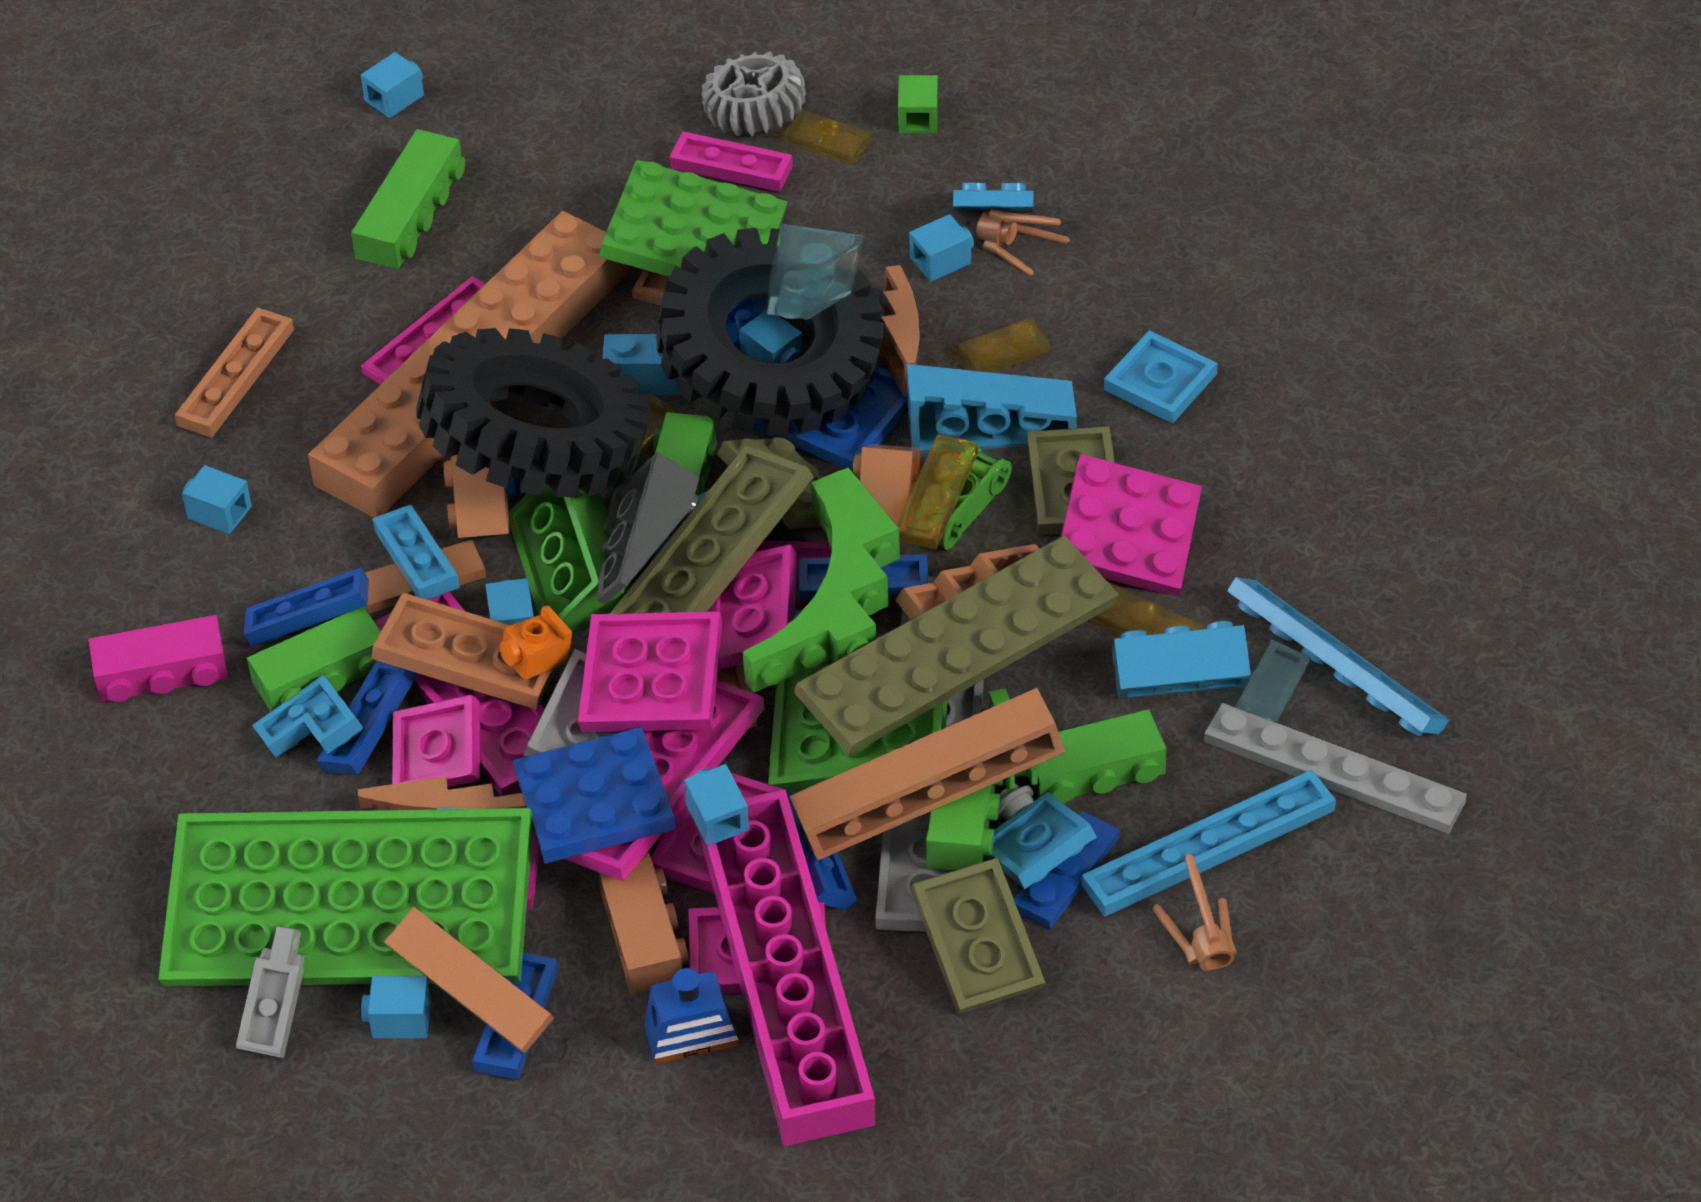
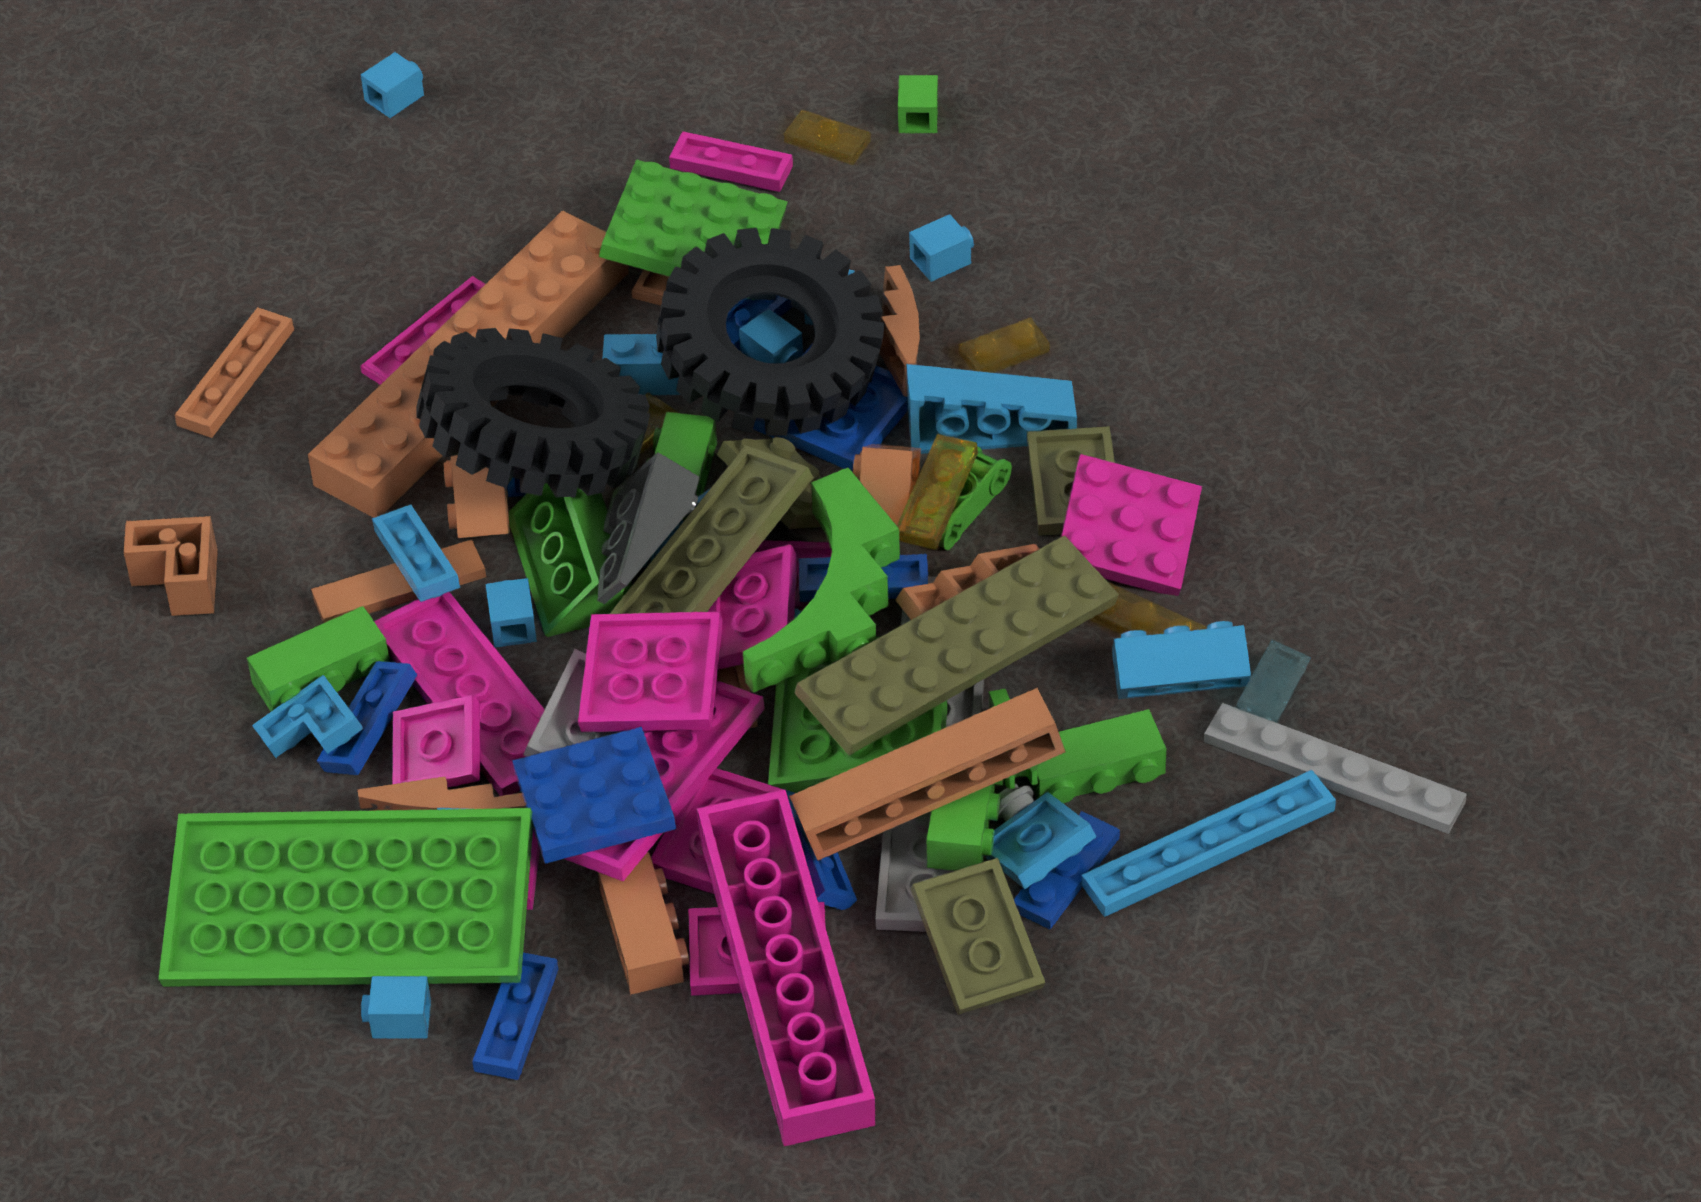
(158, 659): dark pink brick -> none
(177, 555): none -> nougat brick
(216, 499): dark azure brick -> none
(272, 996): light grey hinge -> none
(306, 607): blue plate -> none
(408, 199): bright green brick -> none
(454, 649): nougat plate -> none
(469, 980): nougat tile -> none
(536, 644): orange brick -> none
(688, 1017): torso -> none
(716, 804): dark azure brick -> none
(753, 93): light grey gear -> none
(811, 270): clear light blue slope -> none
(976, 197): dark azure plate -> none
(1001, 228): nougat plant -> none
(1160, 376): dark azure plate -> none
(1210, 946): nougat plant -> none
(1349, 666): dark azure plate -> none

